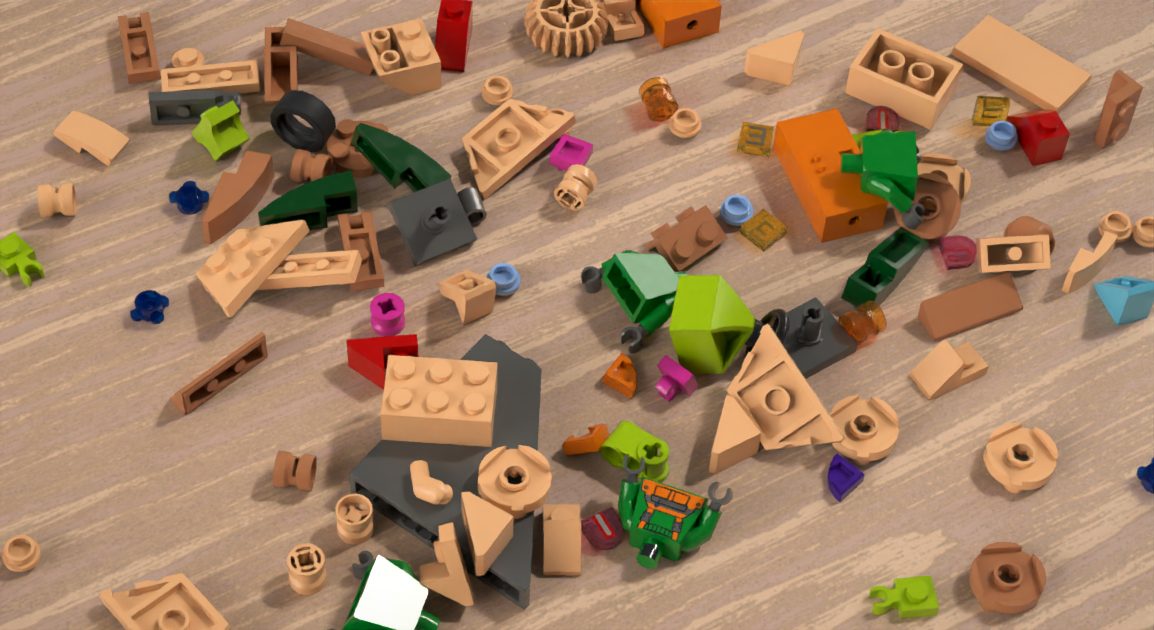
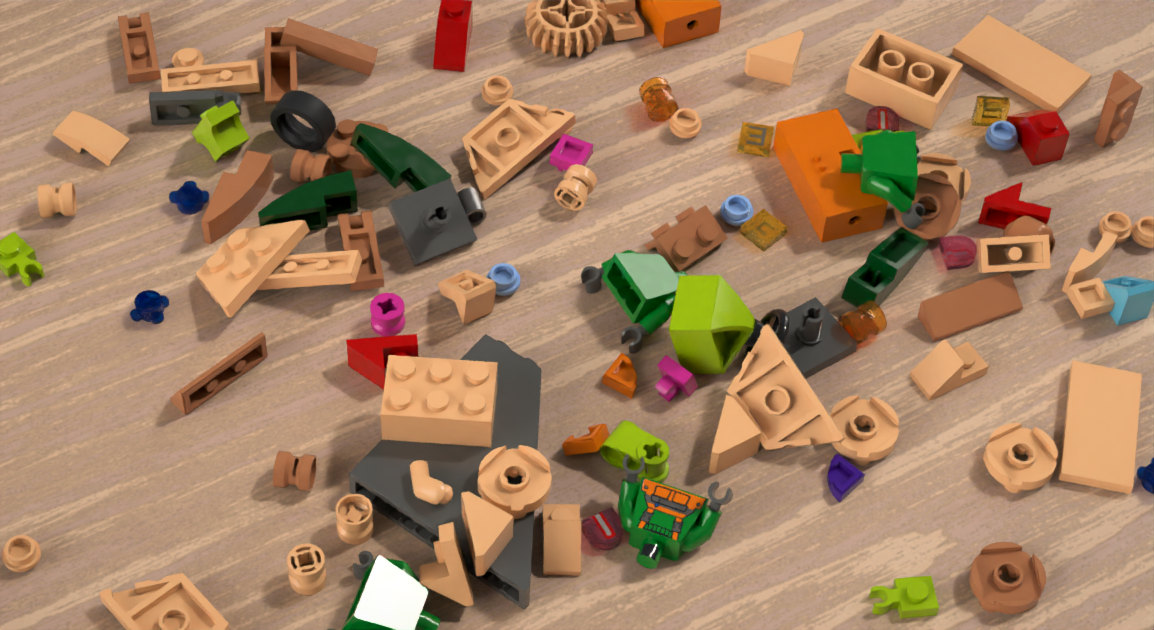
(404, 56): light nougat slope -> none
(1005, 207): none -> red slope
(1090, 298): none -> light nougat plate
(1100, 427): none -> light nougat tile

